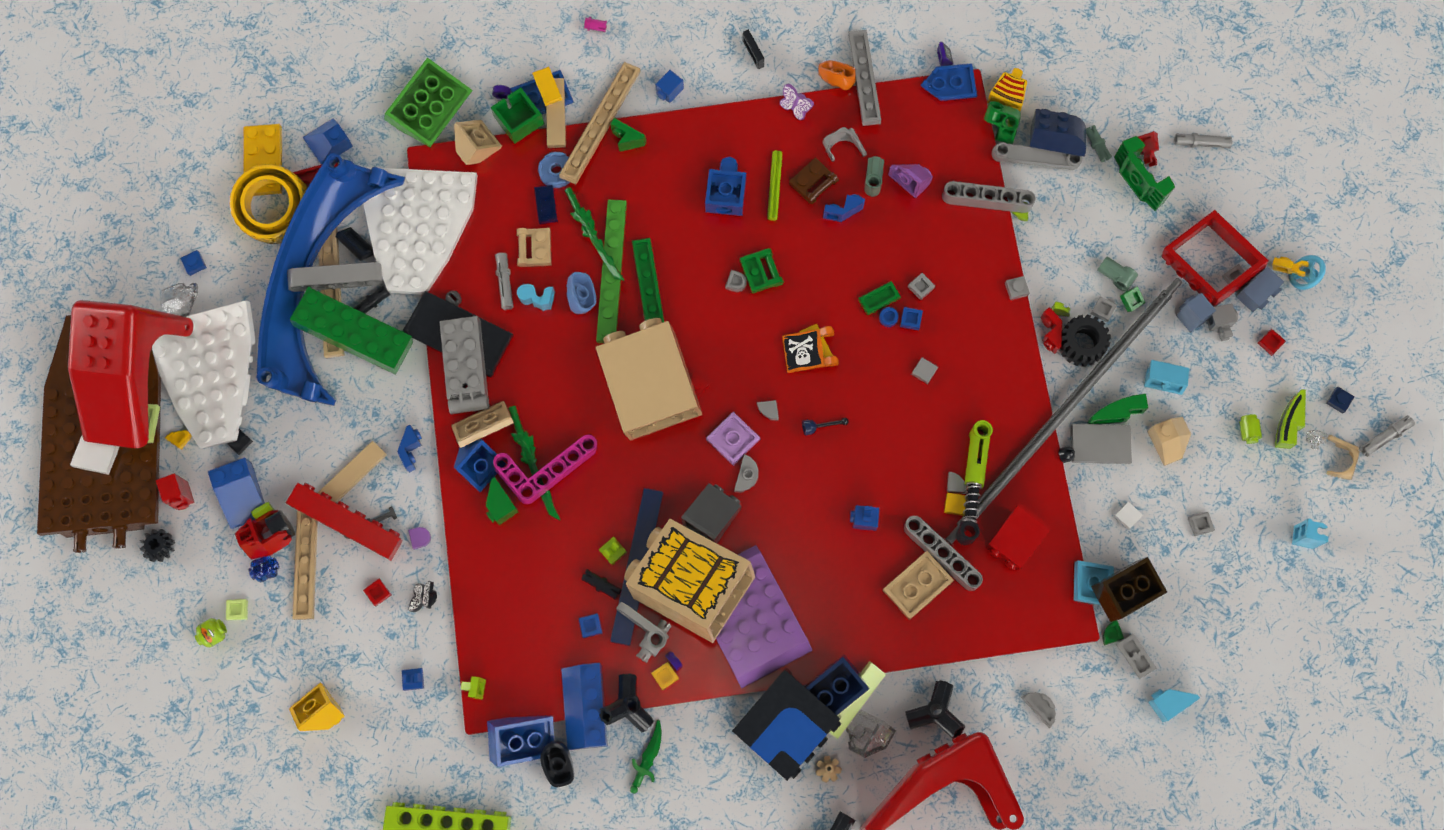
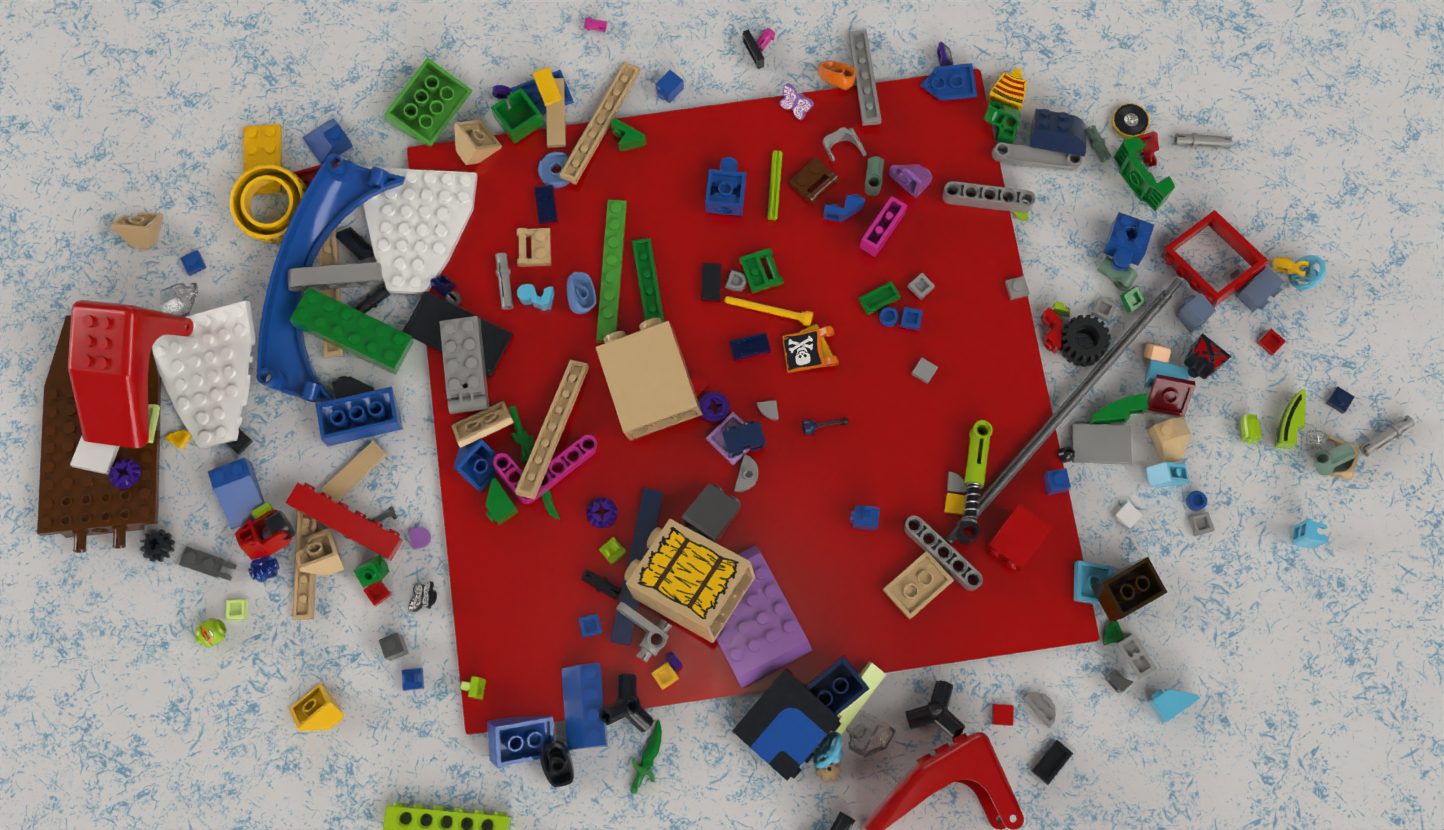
(125, 481): none -> dark purple gear
(140, 230): none -> tan slope
(175, 491): red brick -> none
(205, 563): none -> dark grey hinge
(320, 555): none -> tan slope
(349, 386): none -> black slope
(358, 416): none -> blue slope
(371, 571): none -> green brick
(393, 646): none -> dark grey brick
(408, 443): blue slope -> none
(442, 285): none -> clear blue slope
(552, 429): none -> tan plate
(588, 229): green sword -> none
(609, 517): none -> dark purple gear
(711, 282): none -> black tile
(718, 399): none -> dark purple gear
(742, 438): none -> dark blue brick
(749, 346): none -> clear blue plate
(765, 38): none -> dark pink pin
(804, 317): none -> yellow piece
(831, 752): none -> medium azure piece
(883, 226): none -> dark pink brick
(1002, 714): none -> red tile
(1052, 762): none -> black tile
(1056, 481): none -> blue brick
(1117, 681): none -> dark grey slope
(1127, 243): none -> blue brick
(1130, 120): none -> black tile
(1156, 352): none -> light nougat slope
(1167, 474): none -> medium azure slope
(1170, 395): none -> dark red plate
(1196, 500): none -> blue tile
(1205, 358): none -> torso
(1222, 320): light grey brick -> none
(1326, 461): none -> sand green piece

